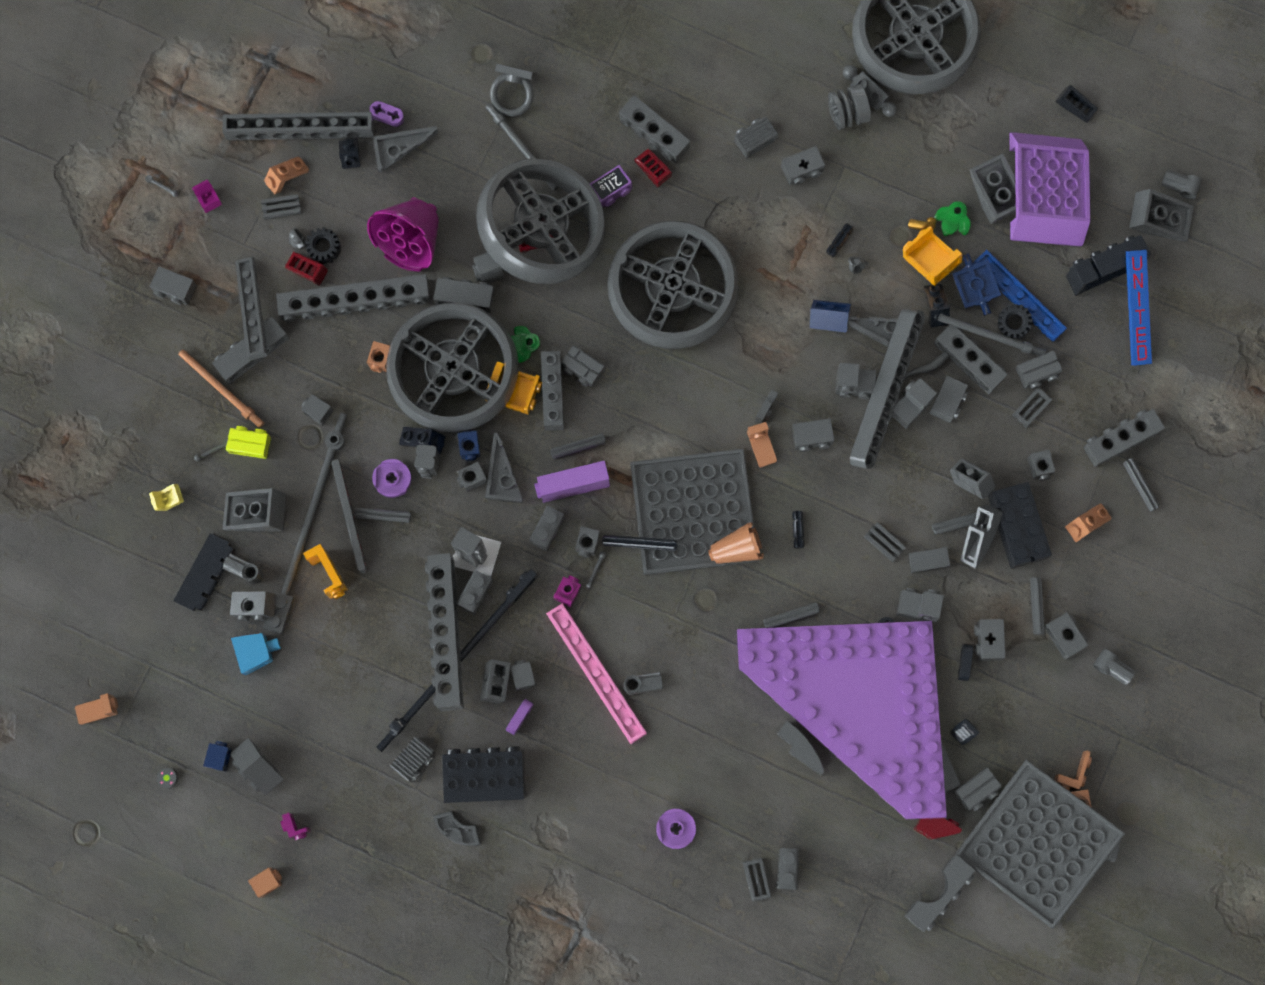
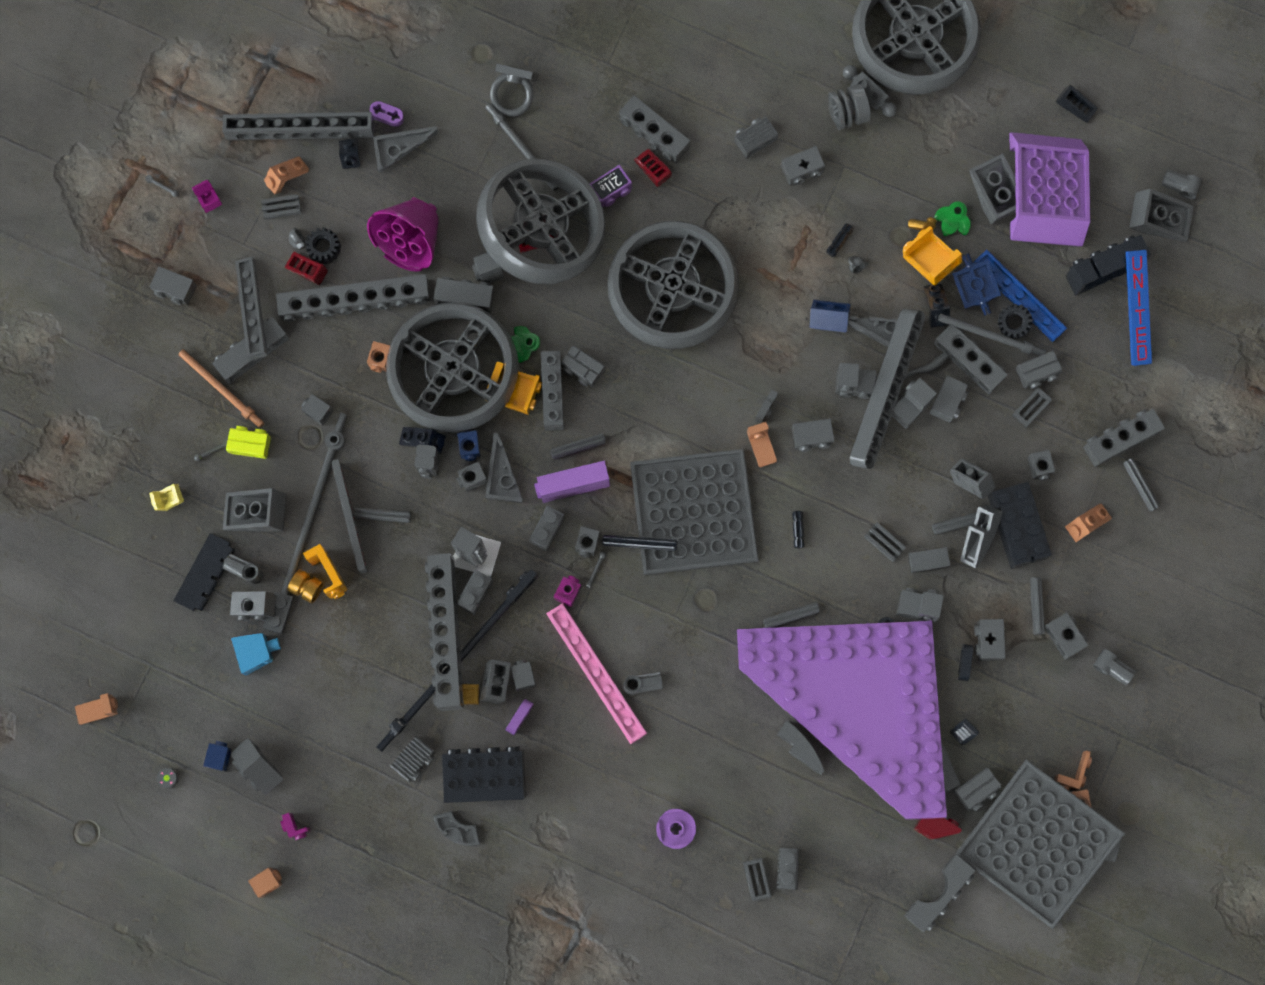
(304, 585): none -> pearl gold wheel
(384, 470): medium lavender plate -> none
(471, 694): none -> pearl gold tile
(737, 546): nougat cone -> none

